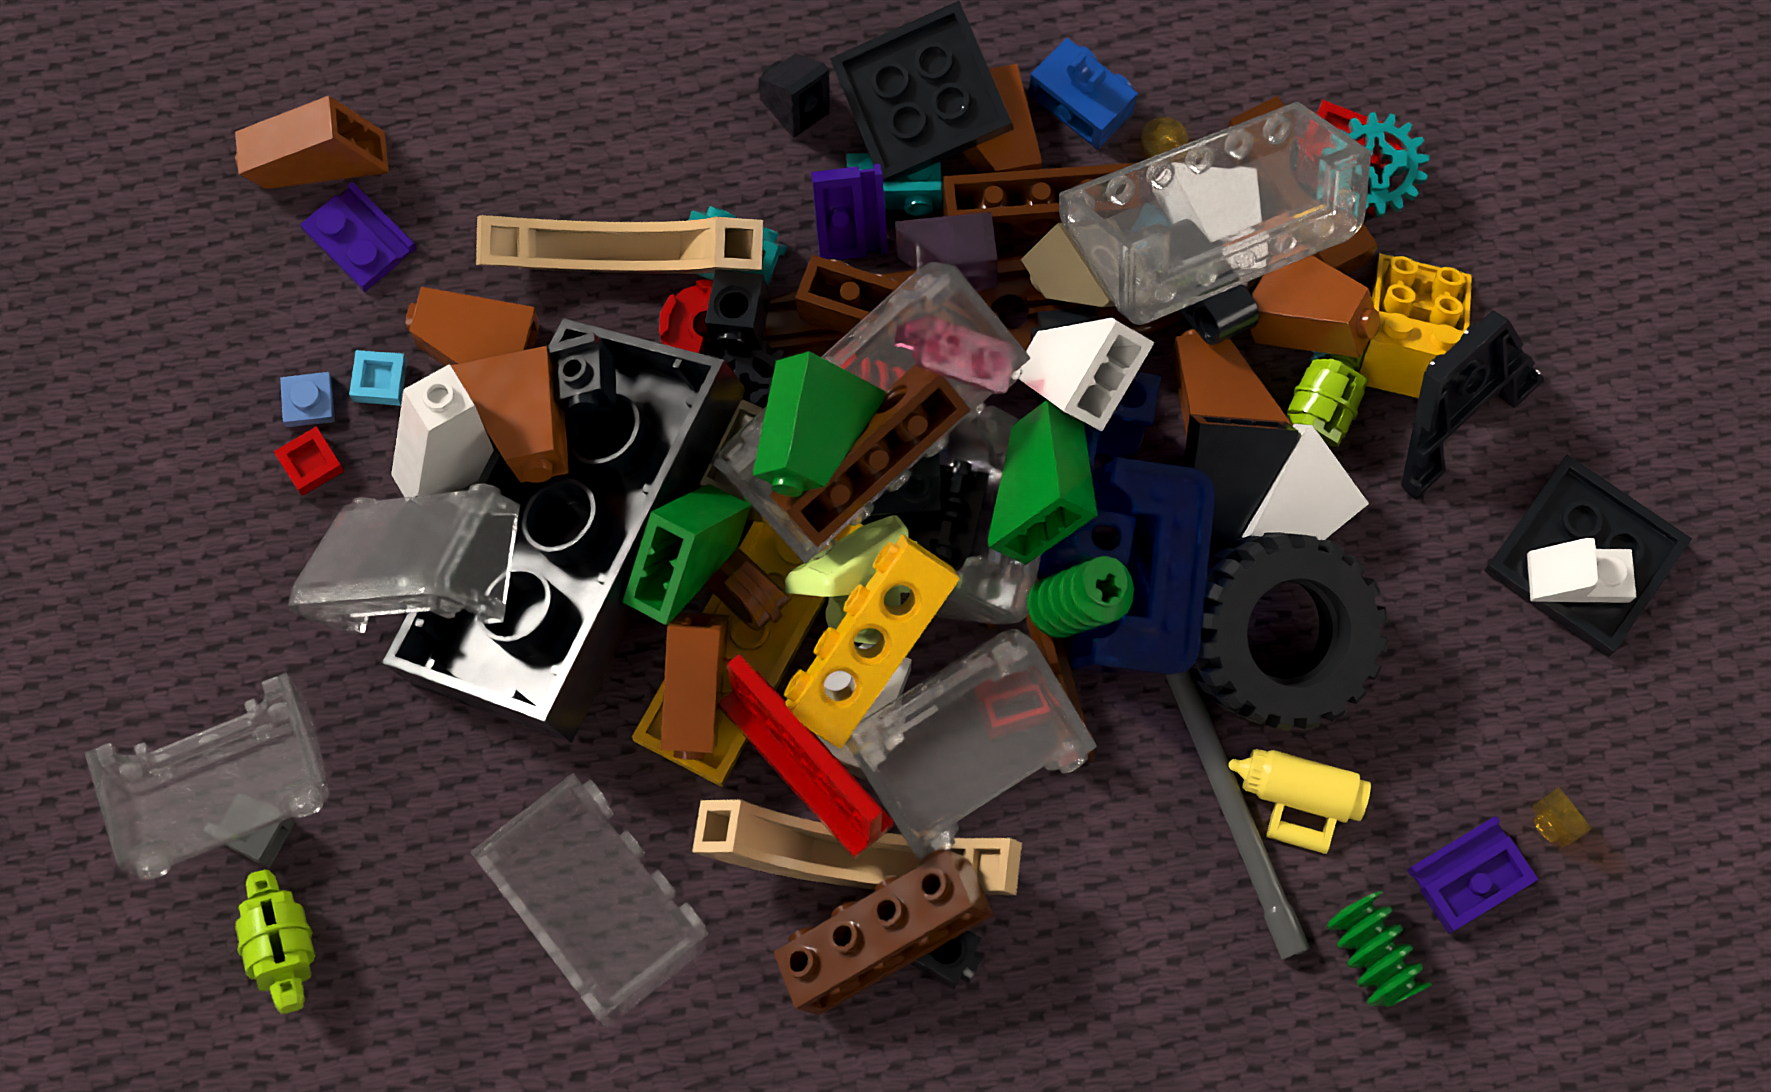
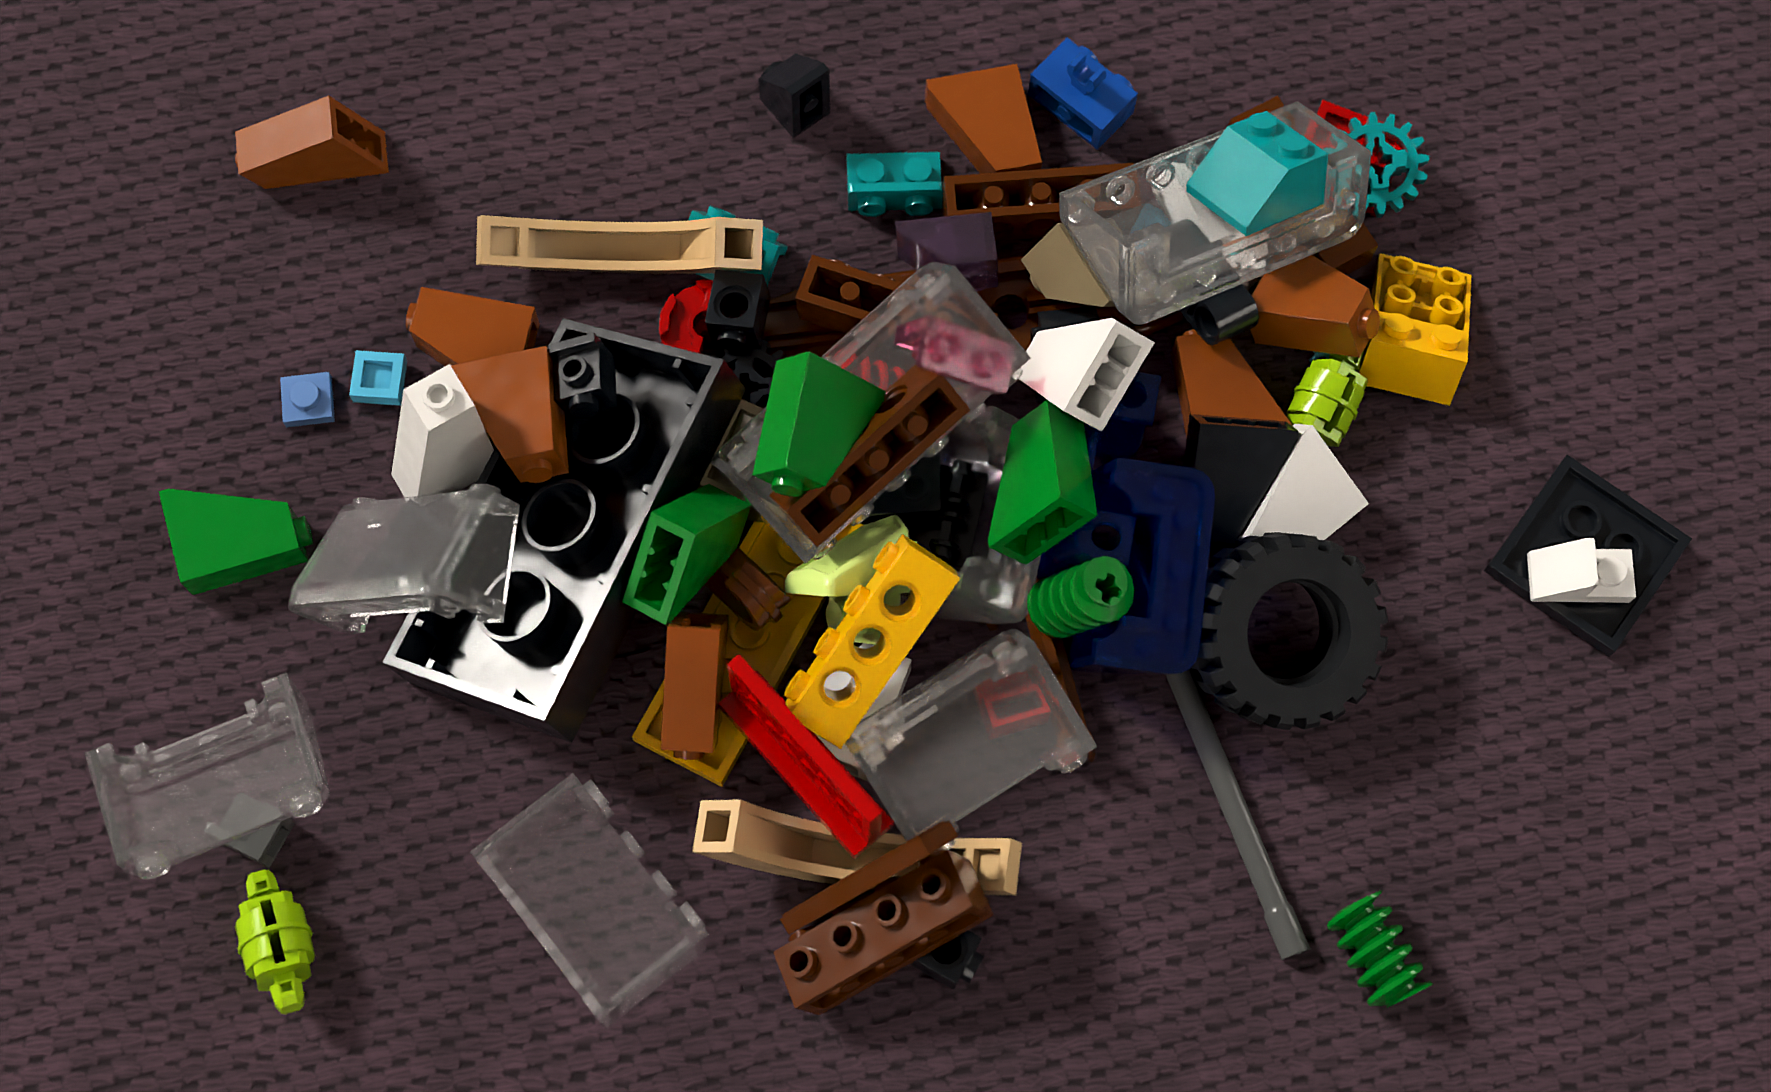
(231, 537): none -> green slope
(309, 461): red plate -> none
(358, 237): dark purple plate -> none
(849, 212): dark purple plate -> none
(869, 876): none -> reddish brown tile
(922, 93): black plate -> none
(1161, 136): clear yellow tile -> none
(1260, 174): none -> teal slope
(1305, 787): light yellow piece -> none
(1458, 385): black wing -> none
(1472, 875): dark purple plate -> none
(1559, 819): clear yellow plate -> none

